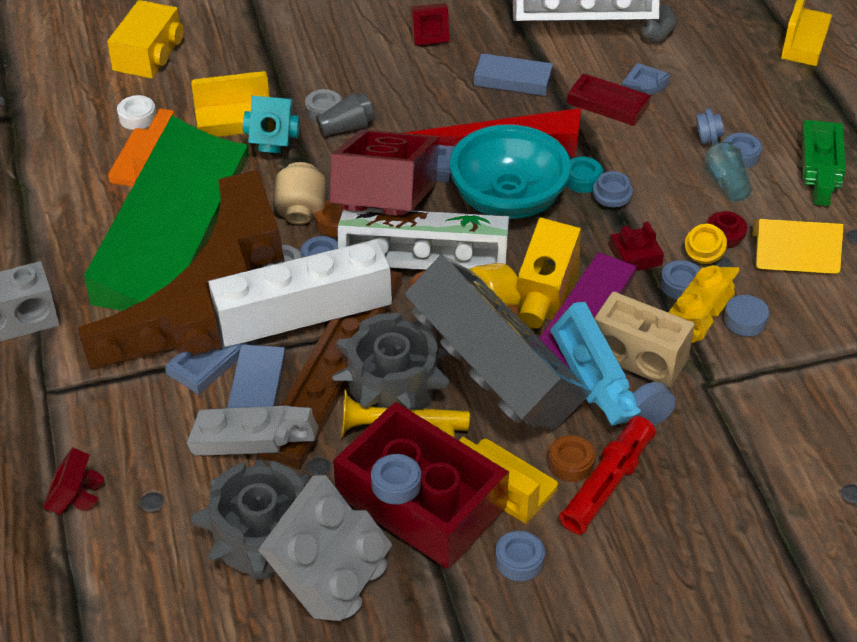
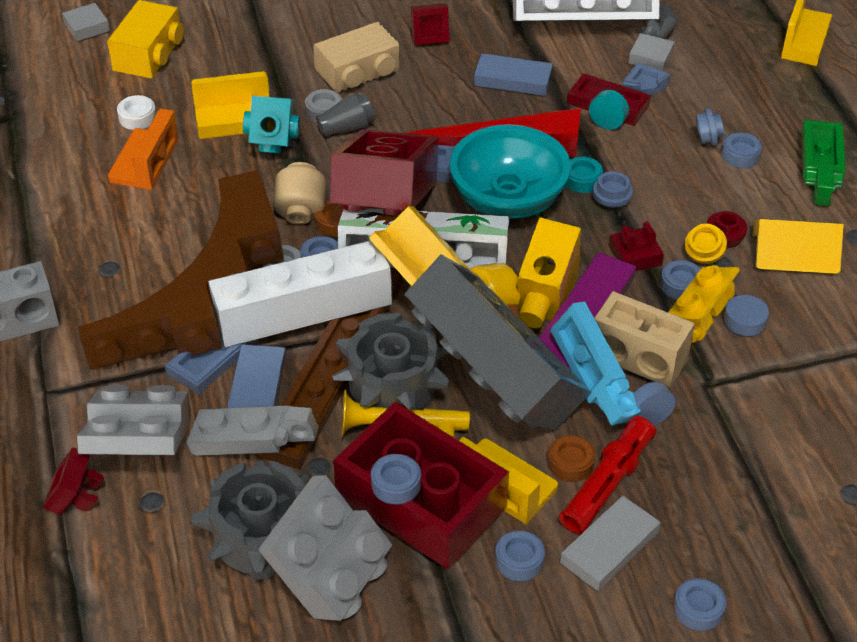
(85, 22): none -> light grey tile
(135, 421): none -> light grey plate
(164, 216): green arch -> none
(356, 57): none -> tan brick
(412, 245): none -> yellow panel
(609, 109): none -> teal tile
(610, 543): none -> light grey tile
(651, 51): none -> light grey tile
(700, 604): none -> sand blue tile
(728, 169): clear light blue cone -> none

